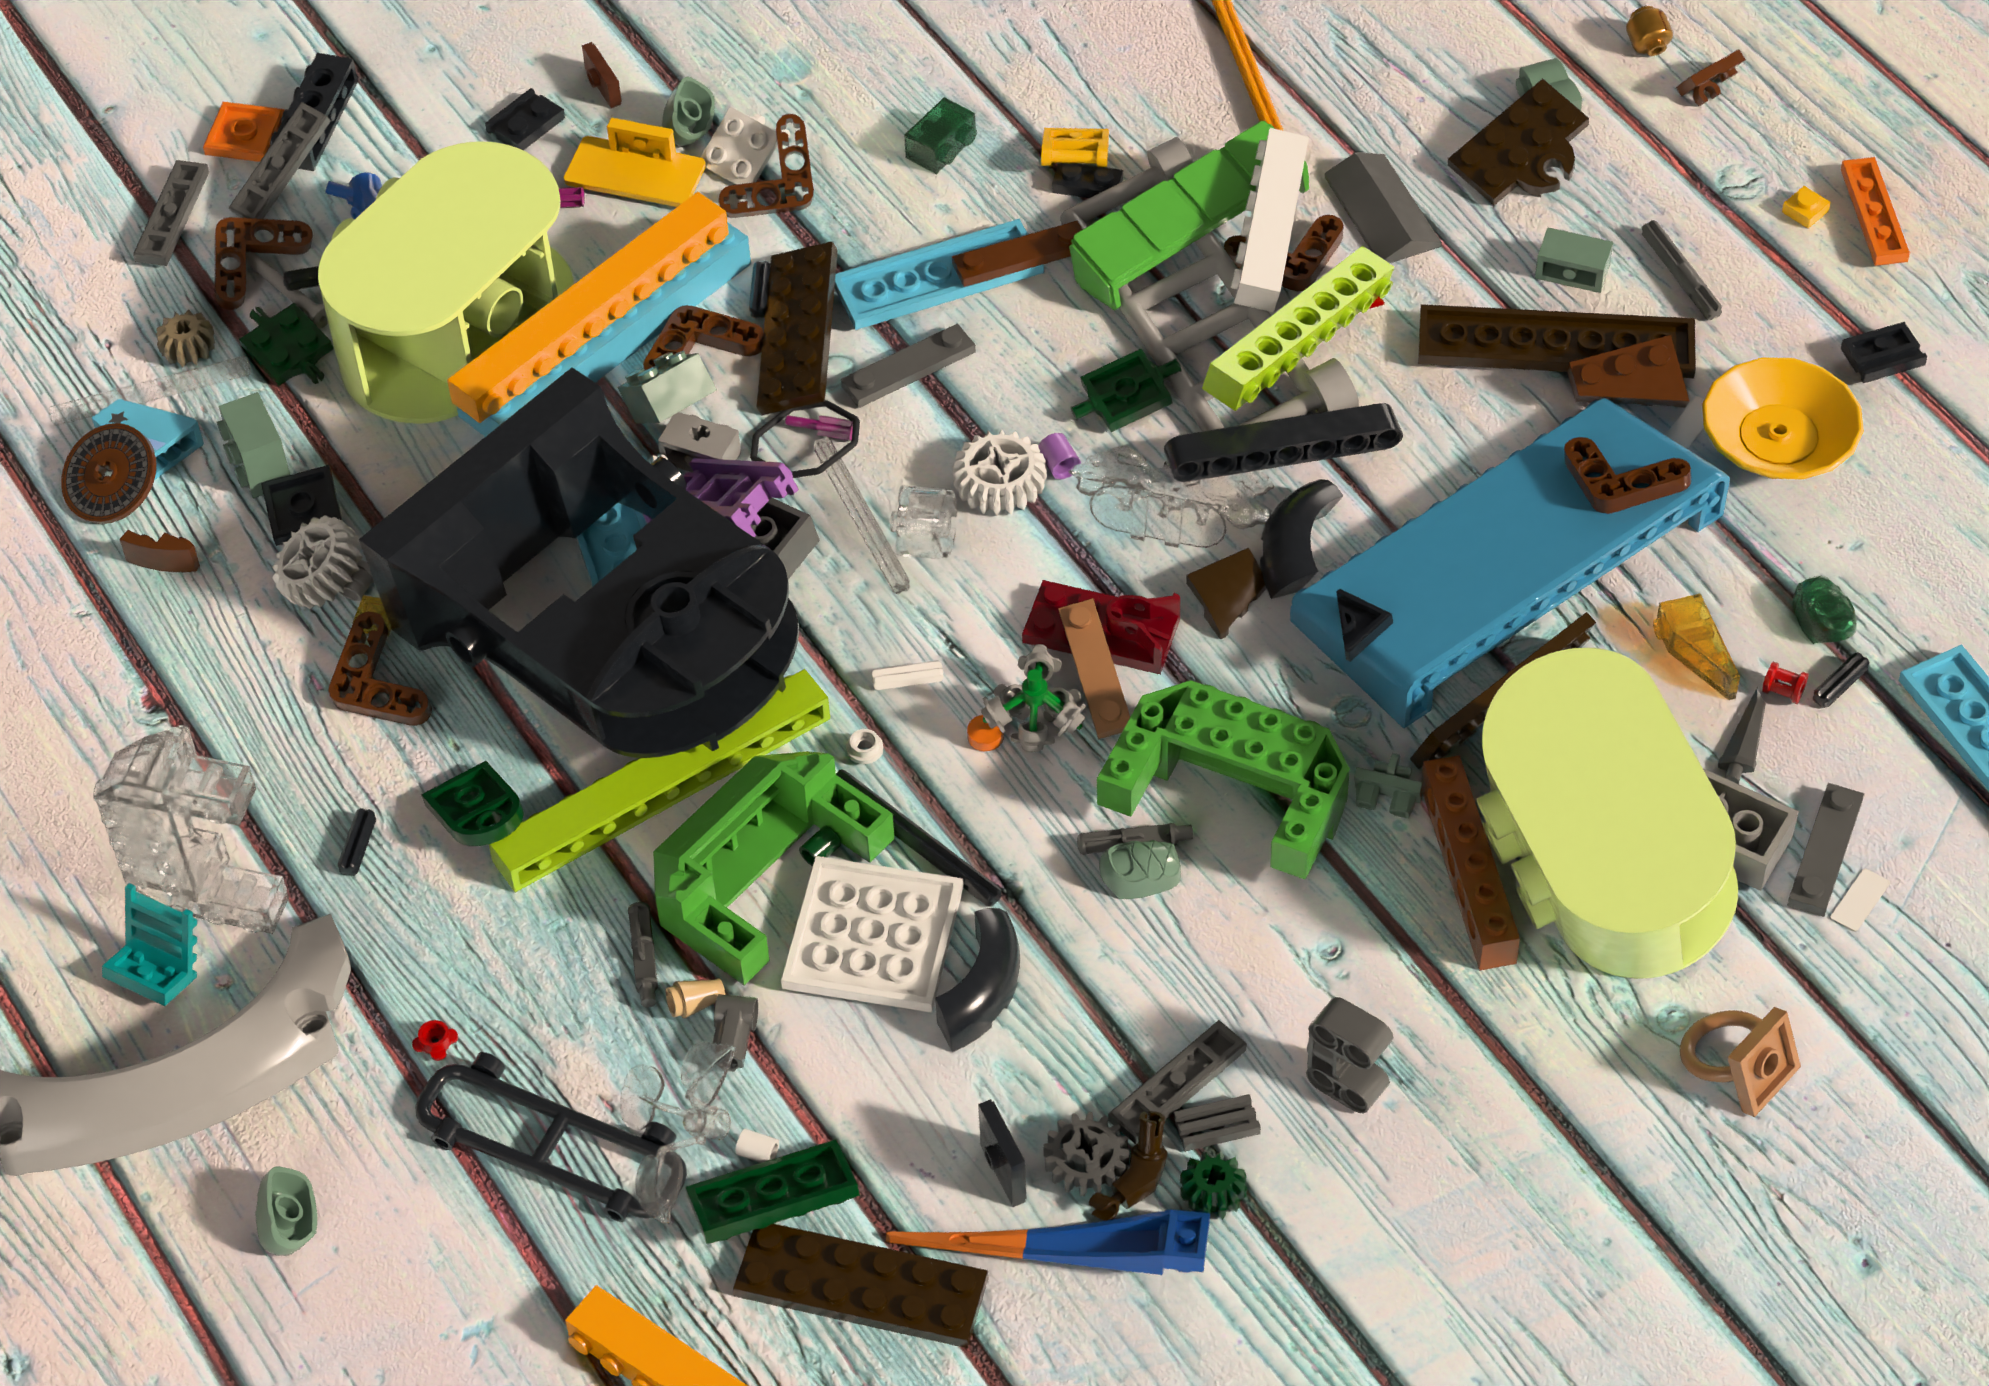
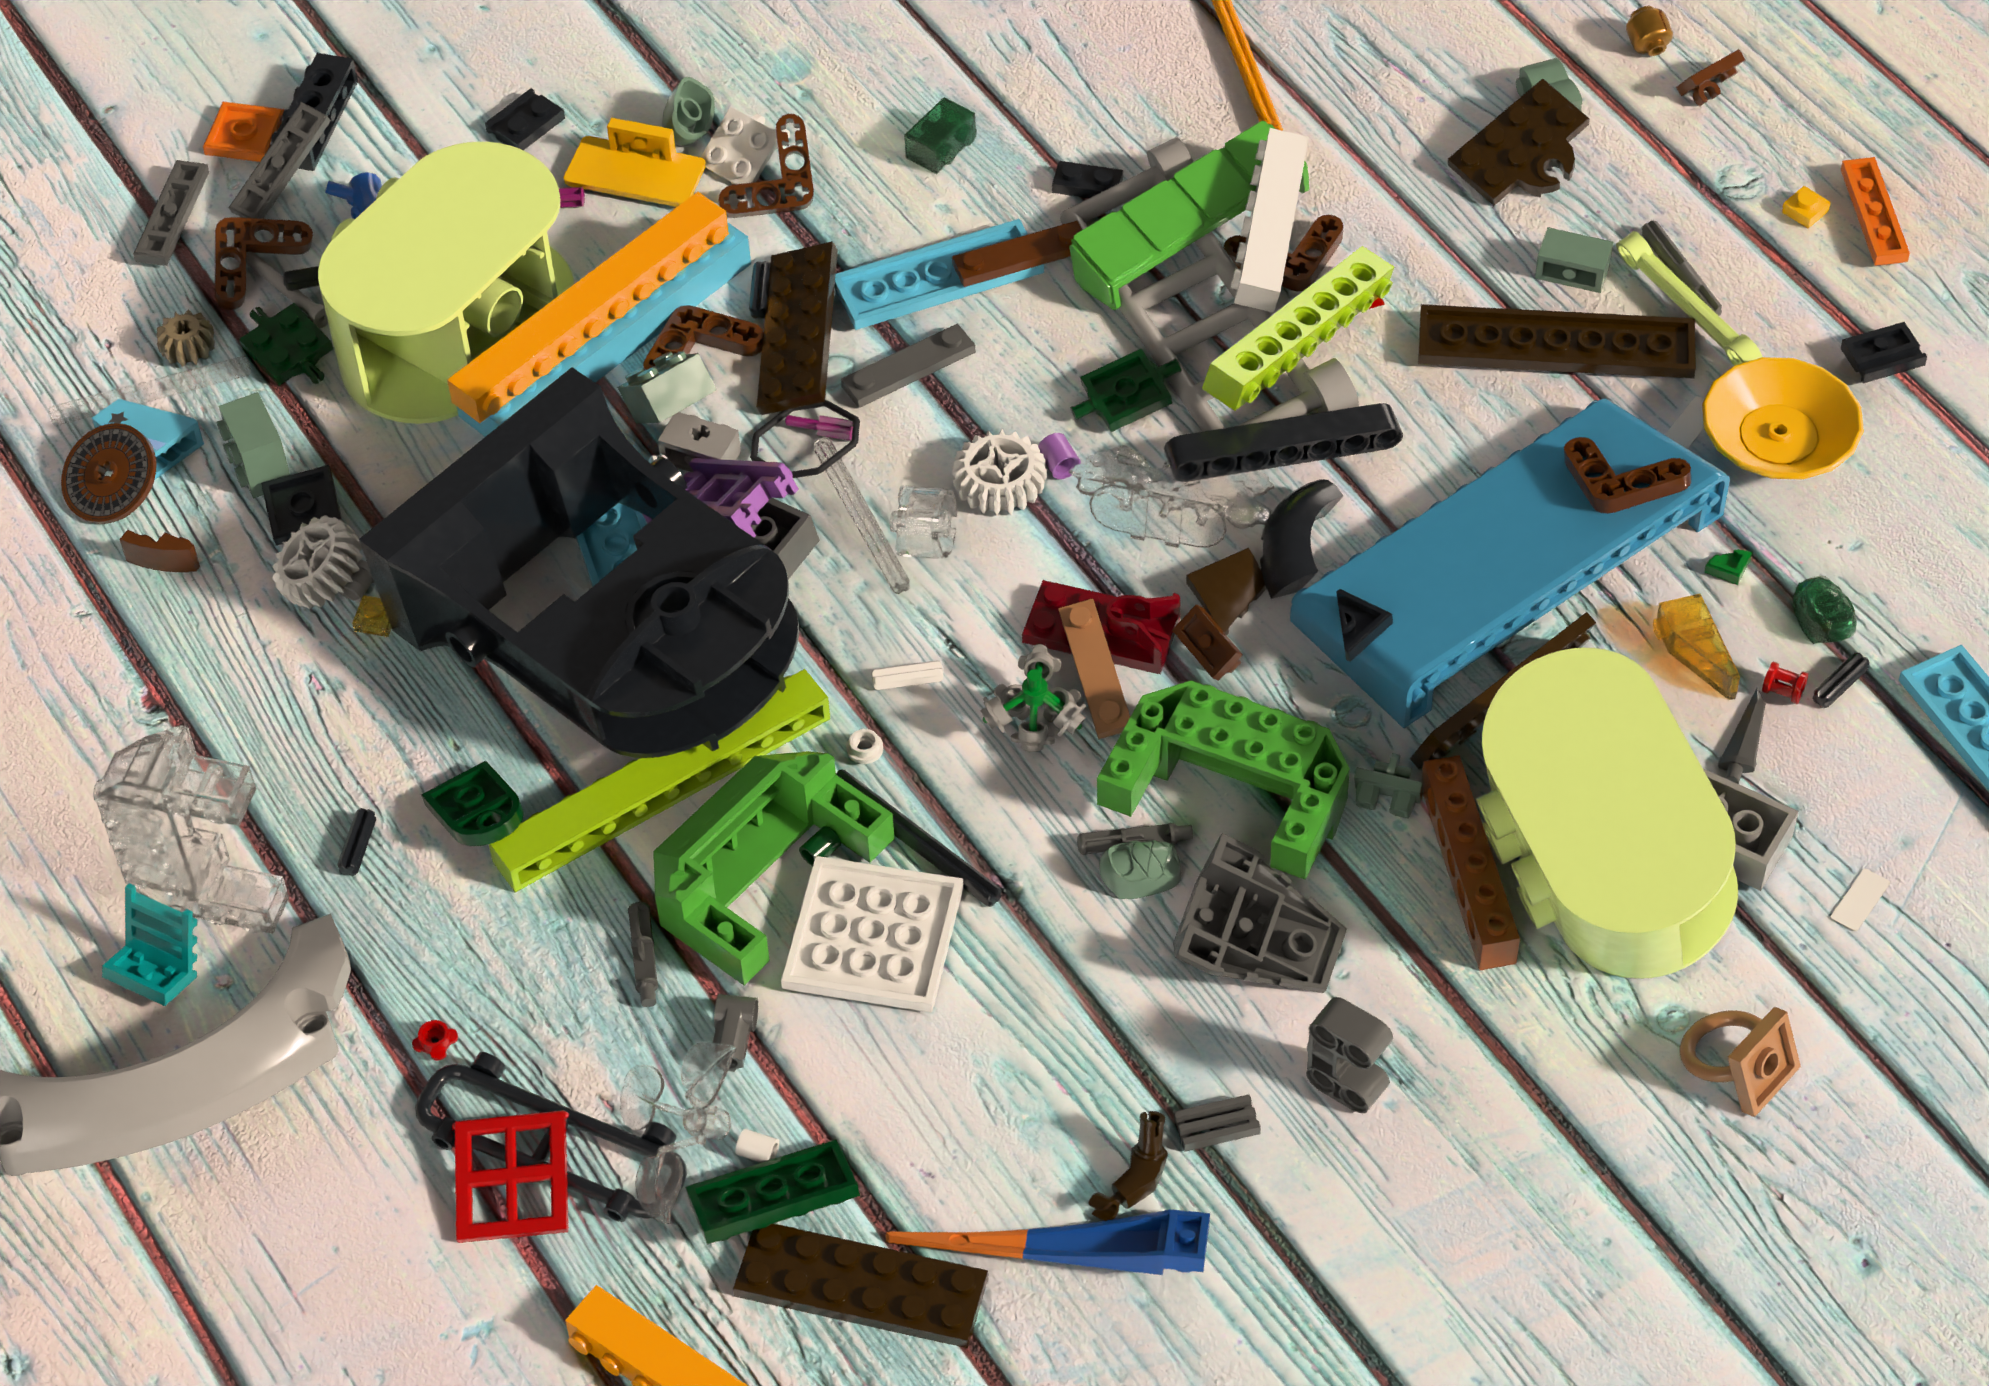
(285, 1211): sand green piece -> none
(365, 687): reddish brown beam -> none
(511, 1176): none -> red window
(601, 75): copper plate -> none
(692, 996): tan cone -> none
(982, 736): orange tile -> none
(989, 986): black brick -> none
(1002, 1152): black plate -> none
(1074, 1163): dark grey gear -> none
(1075, 146): yellow plate -> none
(1179, 1078): dark grey plate -> none
(1208, 643): none -> reddish brown plate
(1213, 1184): dark green gear -> none
(1255, 924): none -> dark grey wedge
(1381, 207): dark grey slope -> none
(1631, 375): reddish brown wedge -> none
(1638, 255): none -> yellowish green piece
(1729, 566): none -> green tile
(1825, 849): dark grey plate -> none

